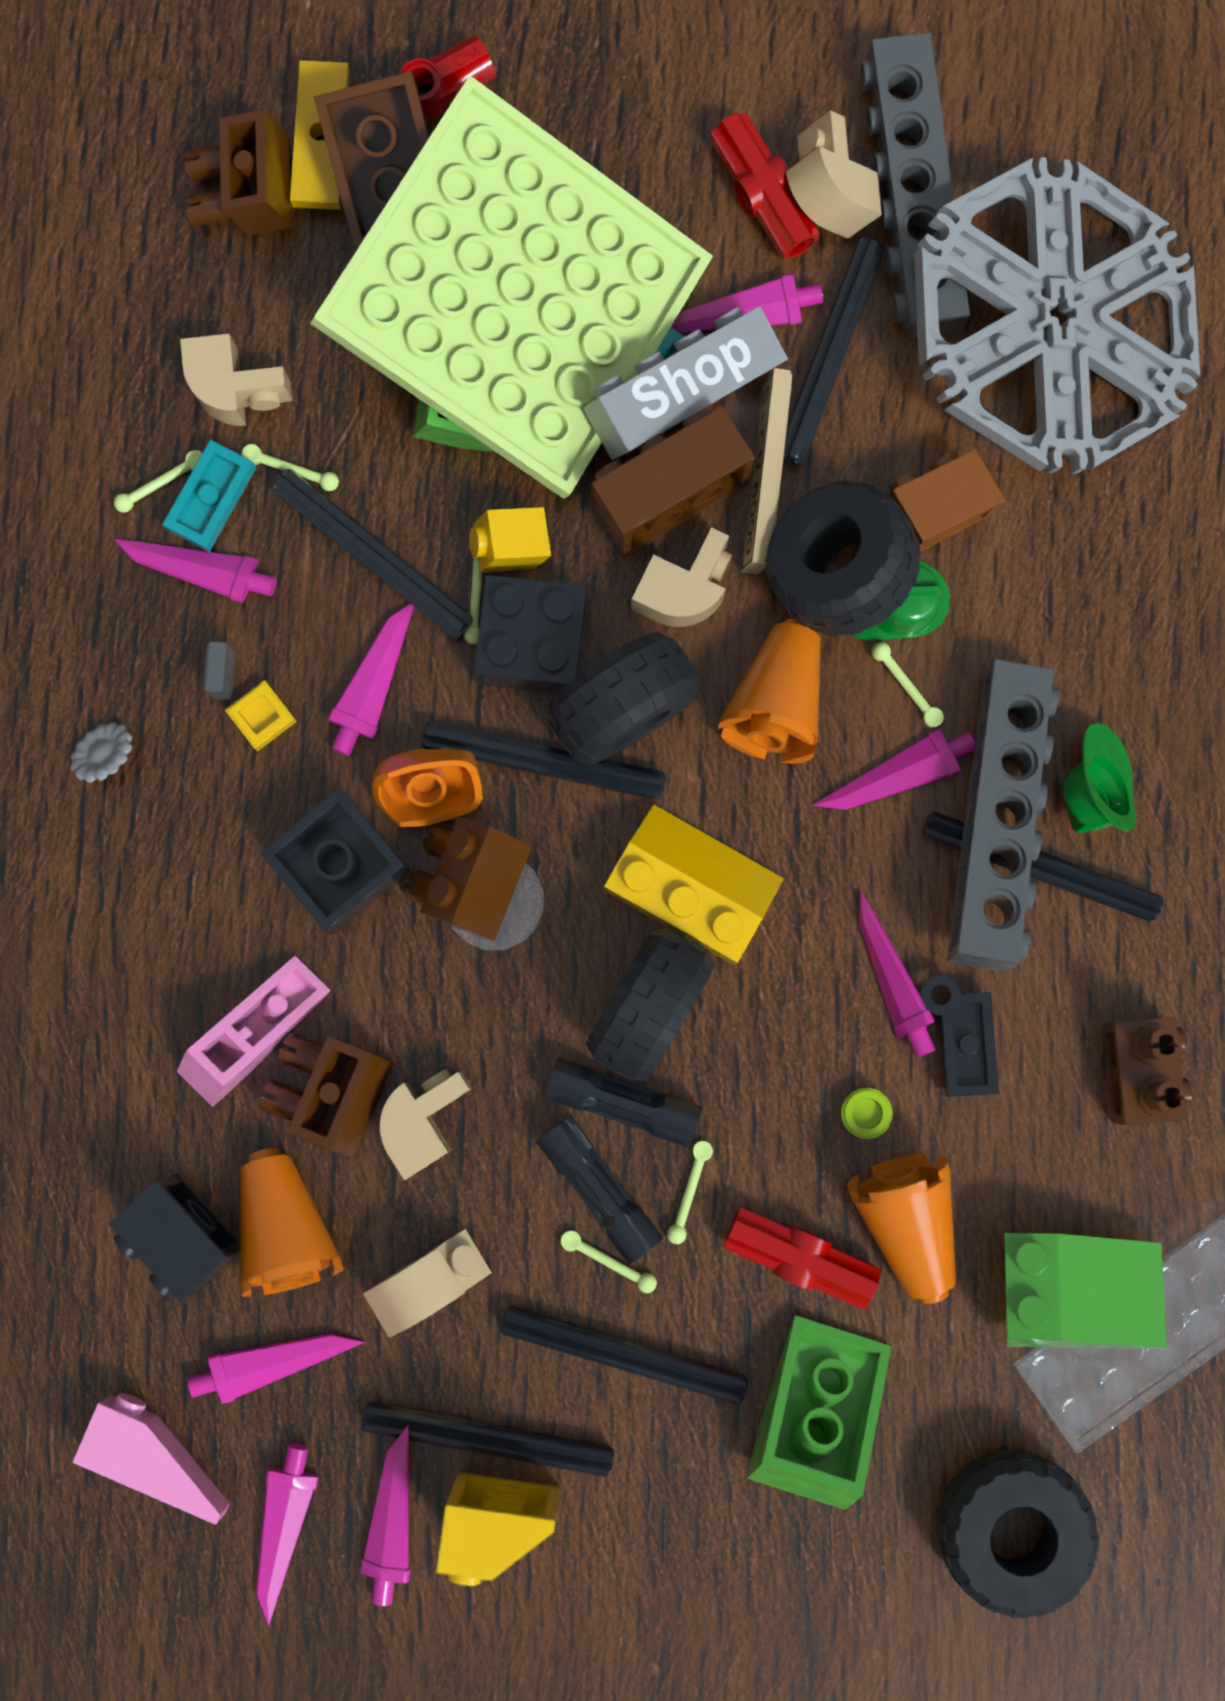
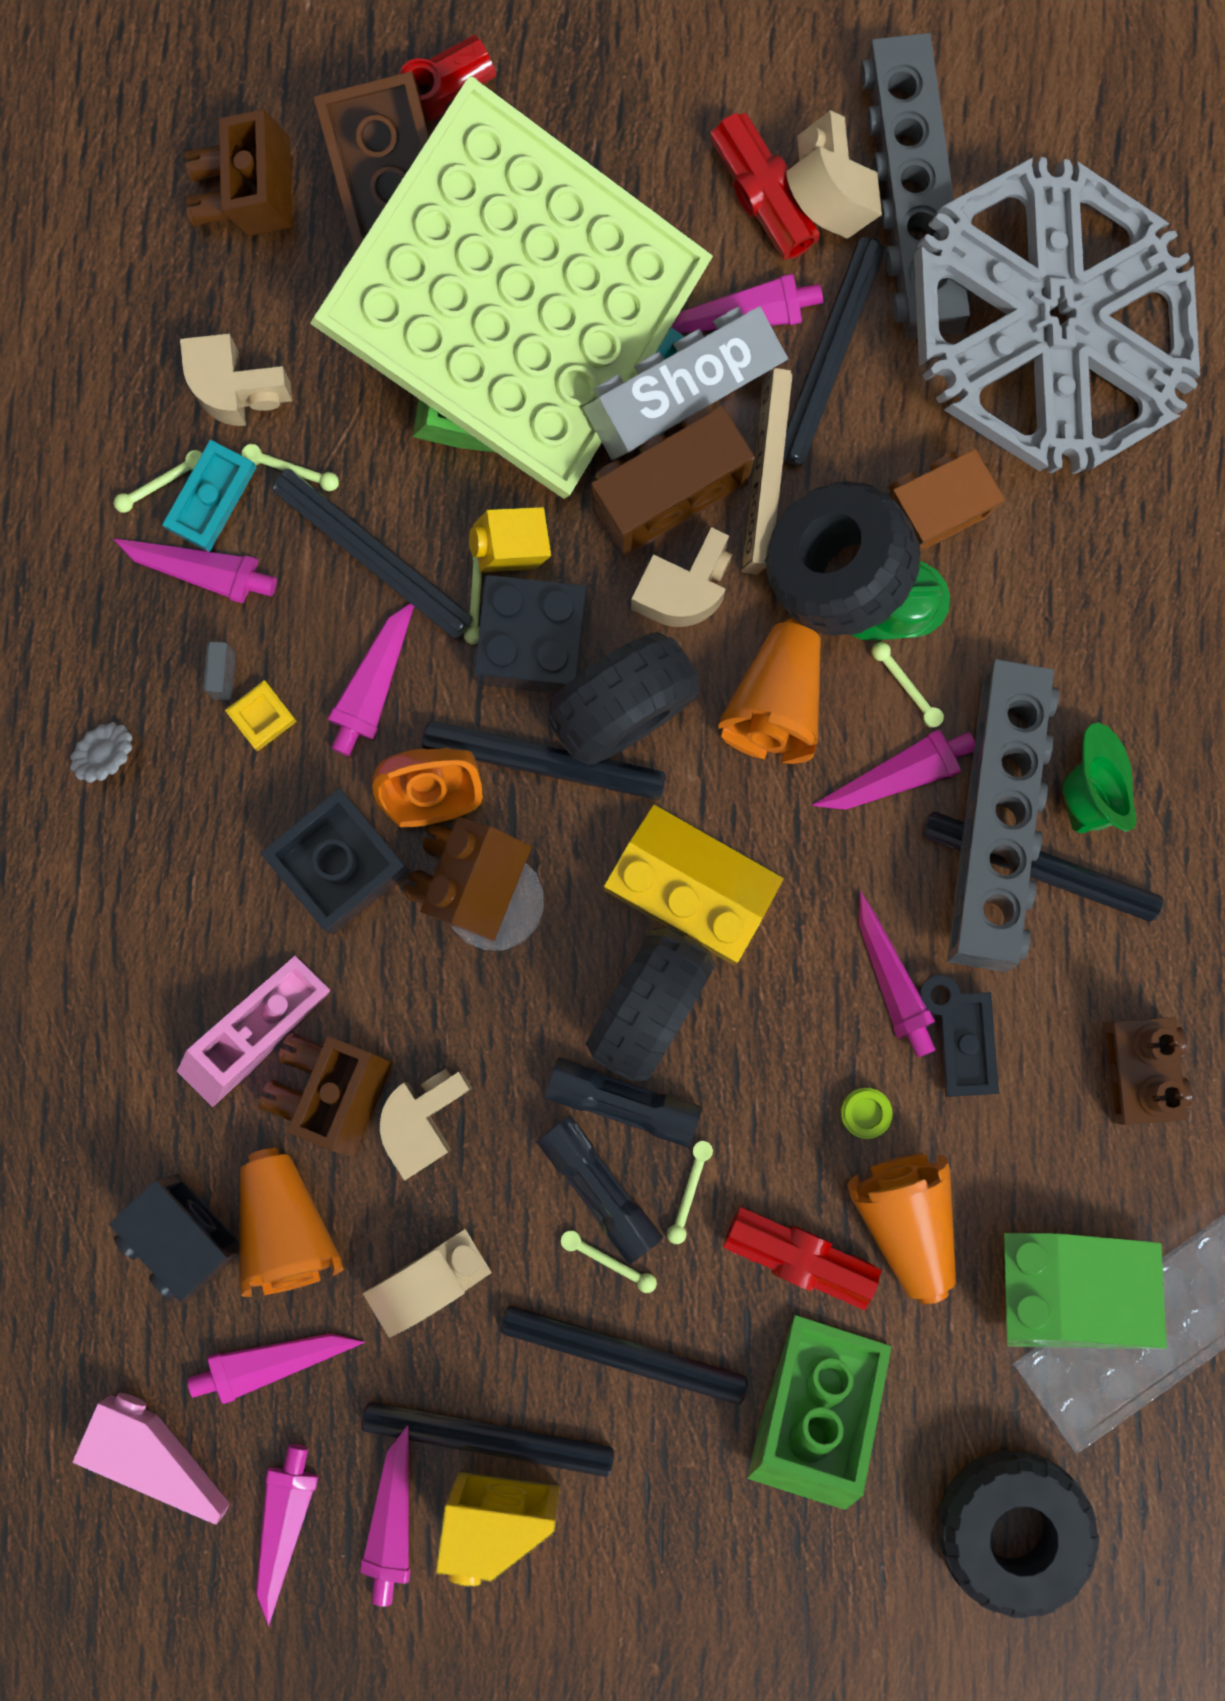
(312, 172): yellow tile -> none

